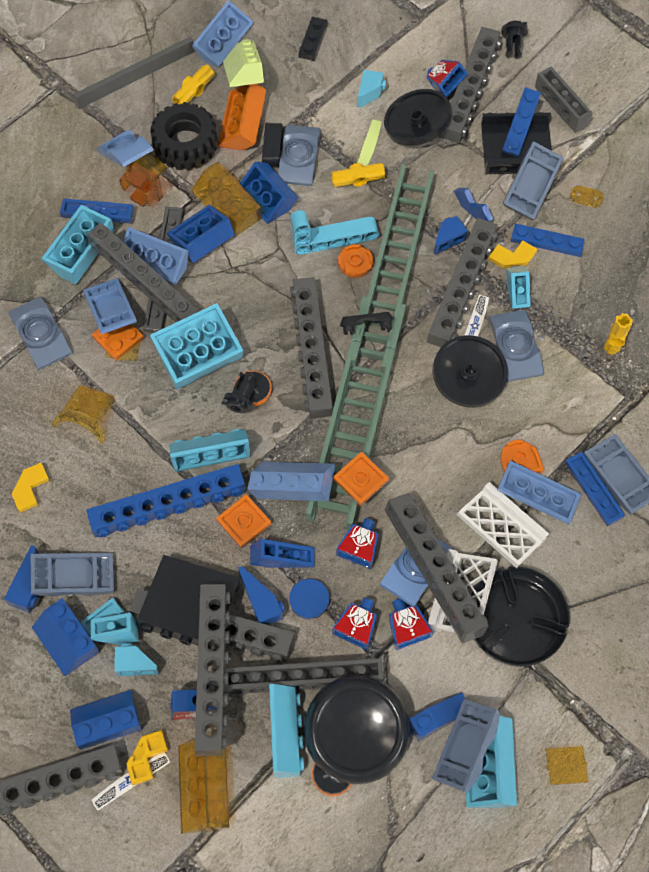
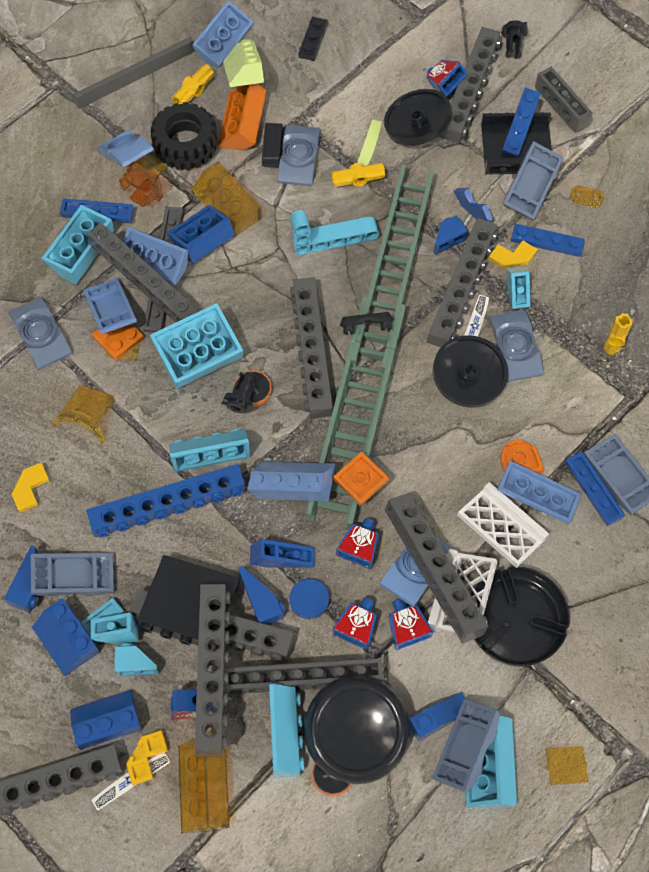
(243, 521): orange plate -> none
(268, 191): blue slope -> none
(355, 261): orange tile -> none
(371, 87): medium azure slope -> none

